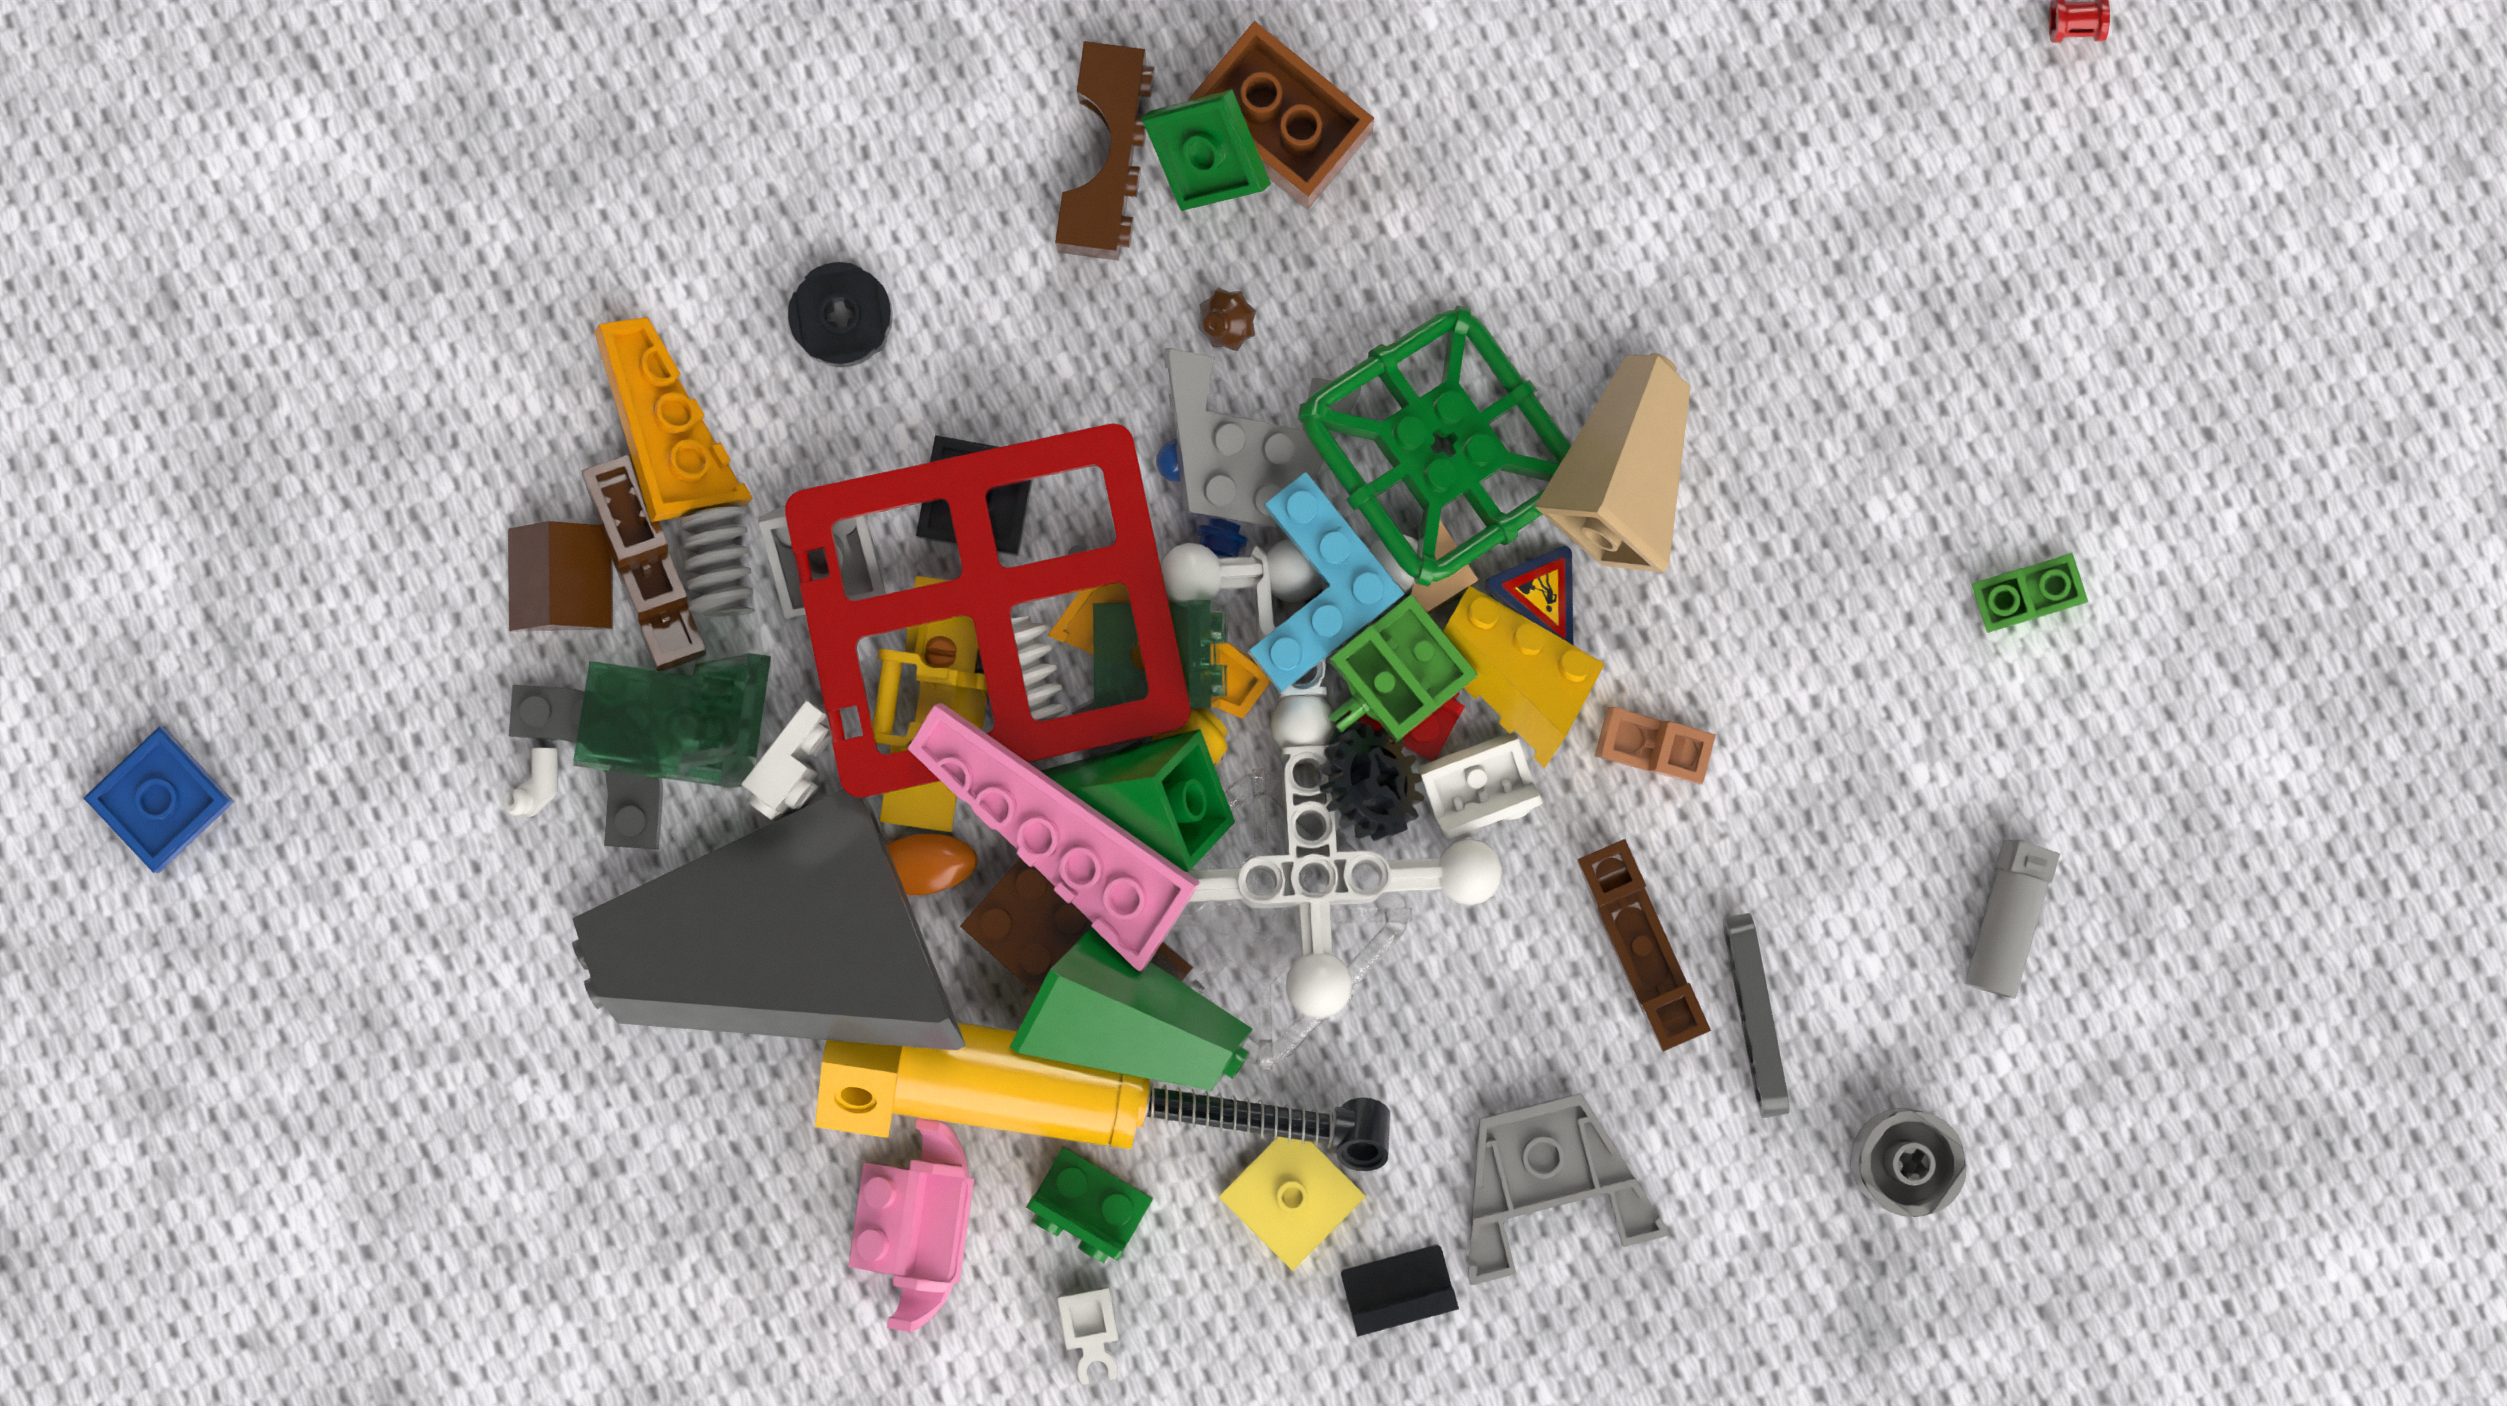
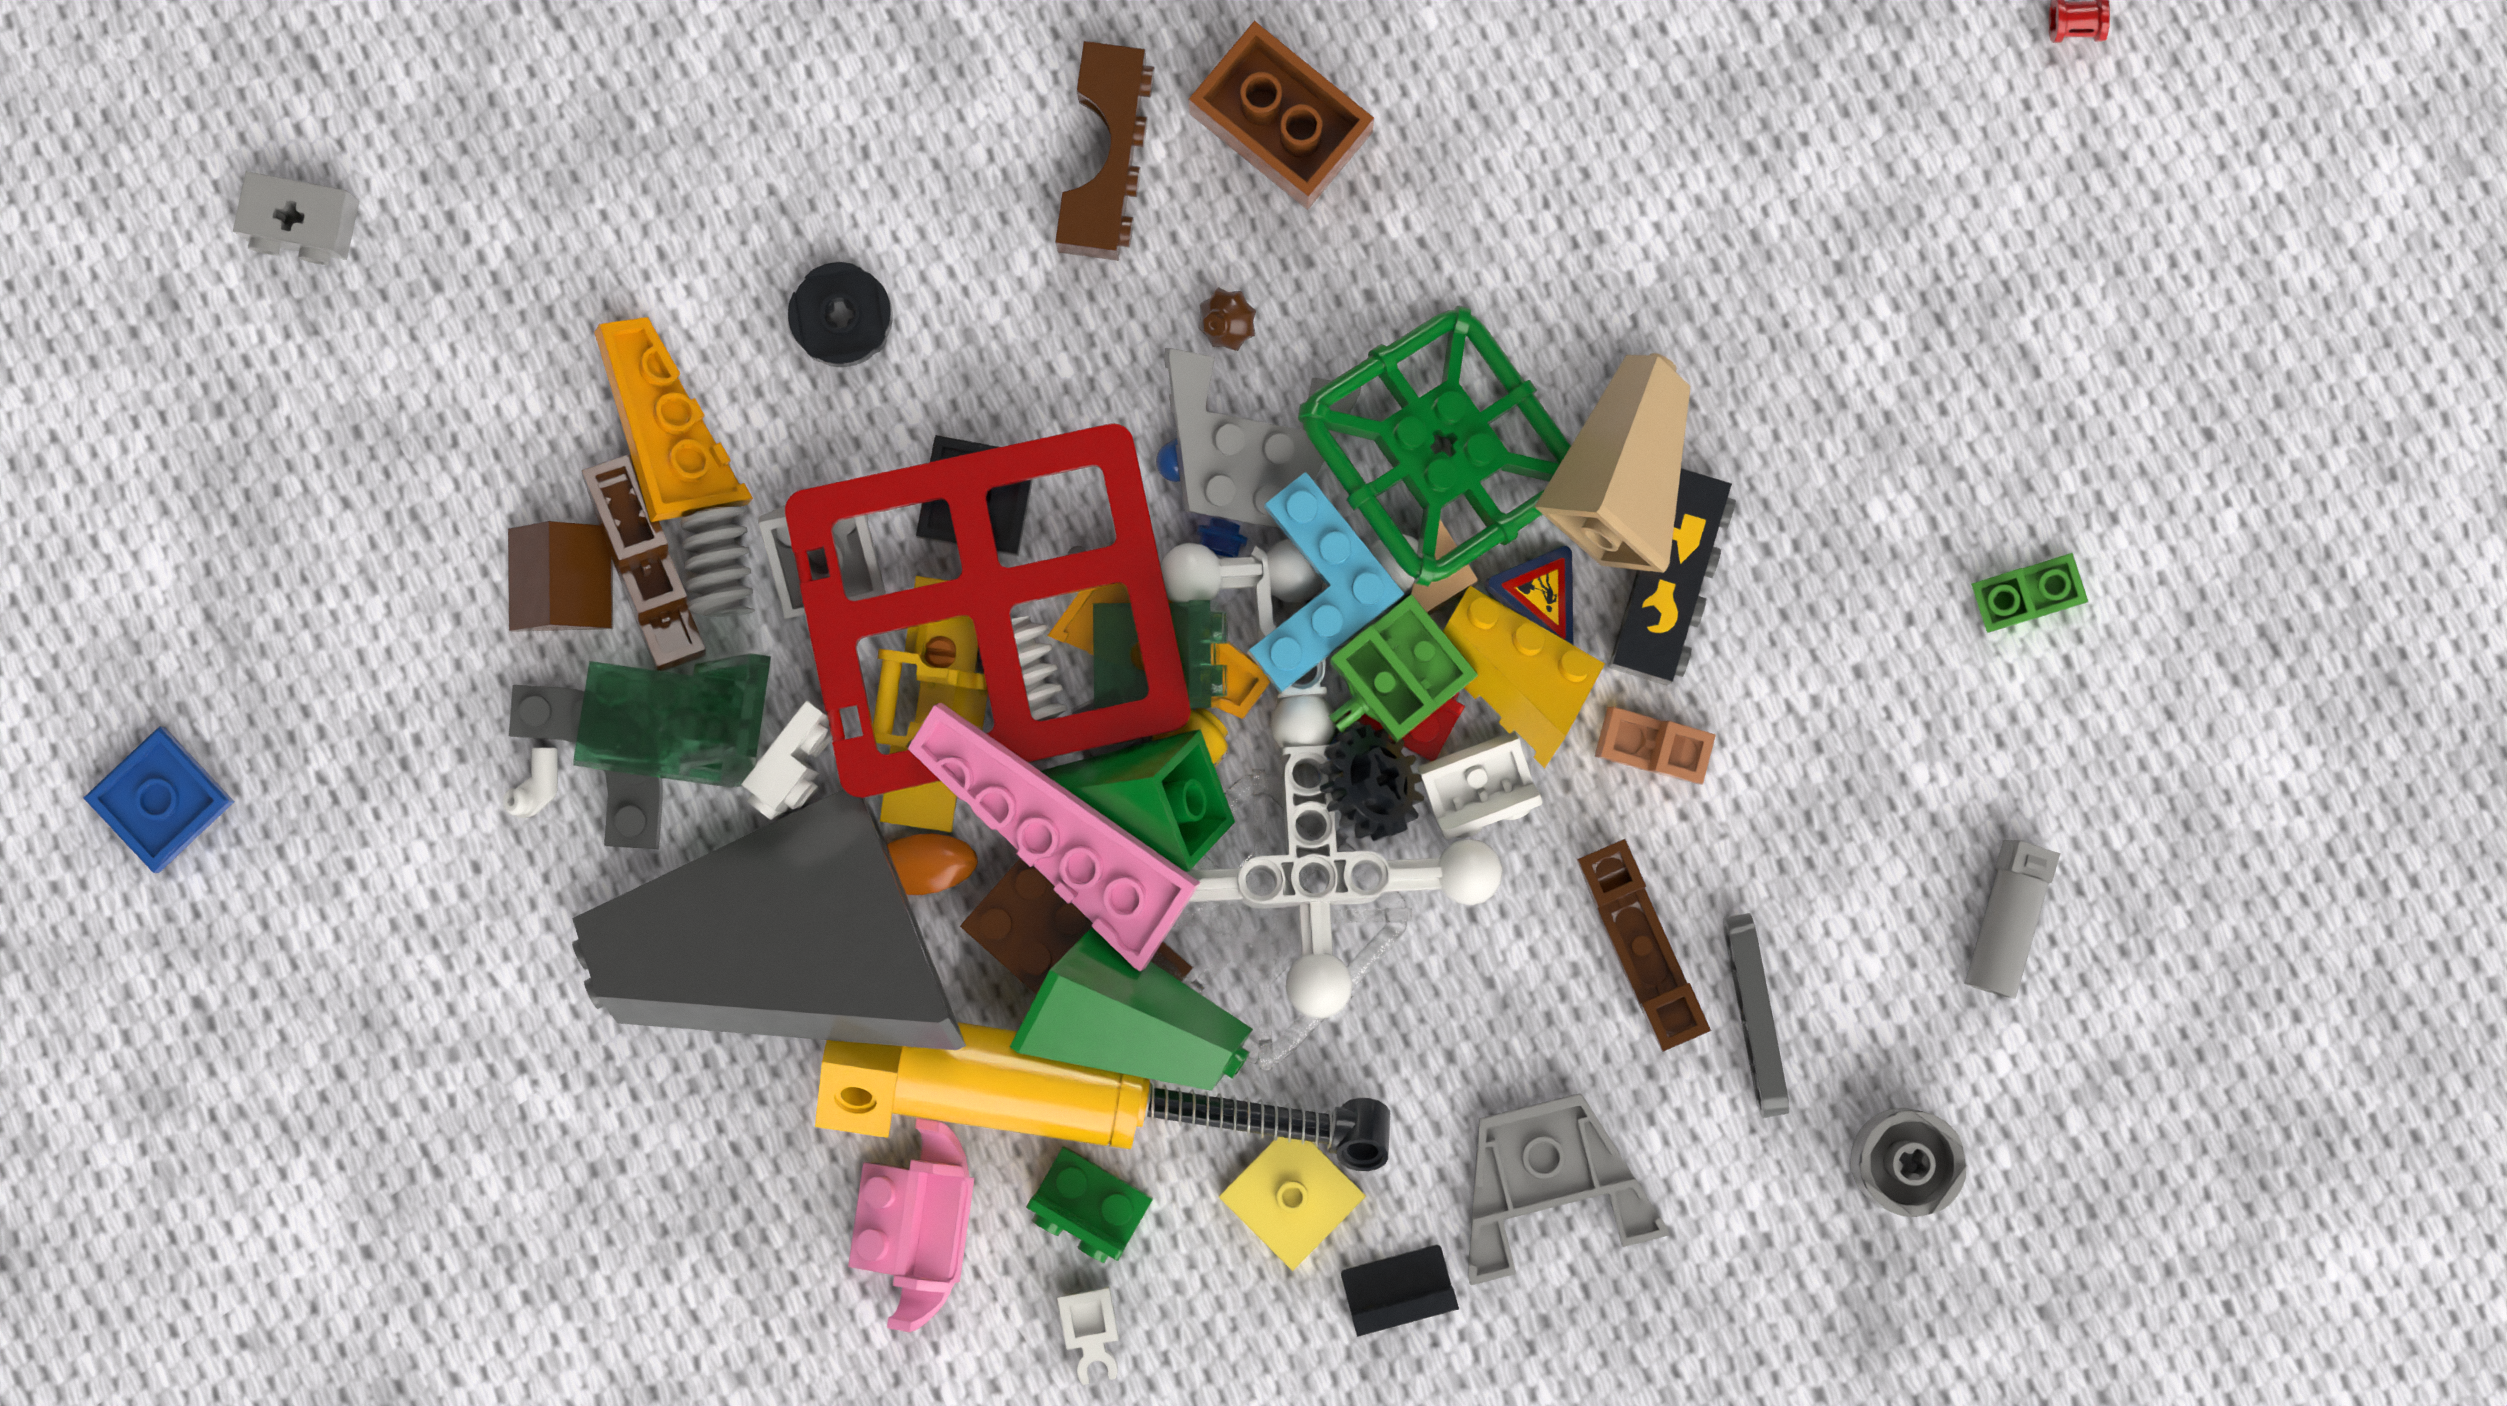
(271, 200): none -> light grey brick
(1206, 150): green tile -> none
(1669, 602): none -> black brick

